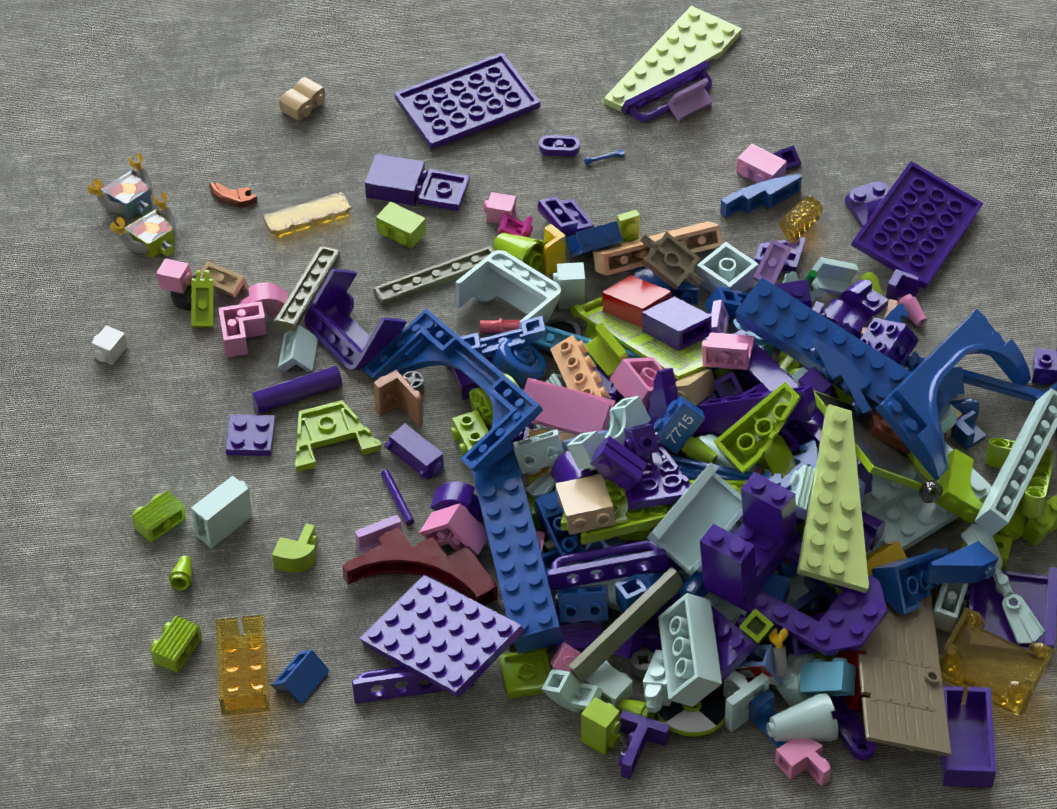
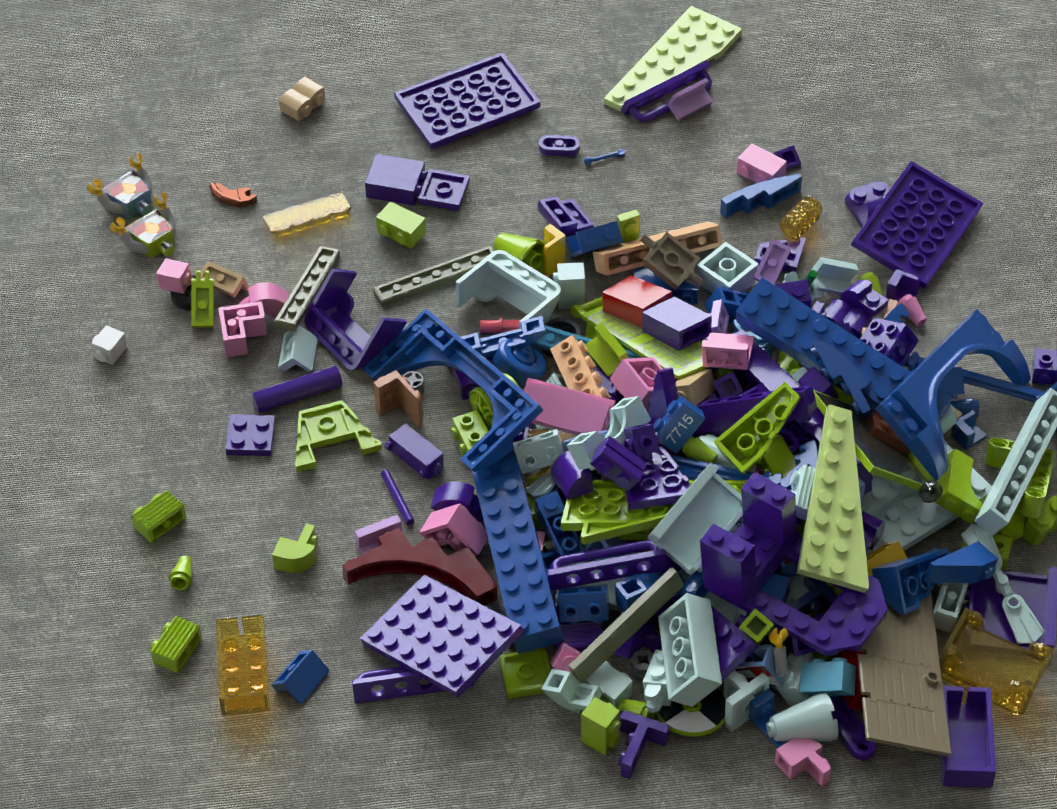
(222, 511): light aqua brick -> none
(498, 206): bright pink brick -> none
(514, 226): dark pink bracket -> none
(585, 504): tan panel -> none

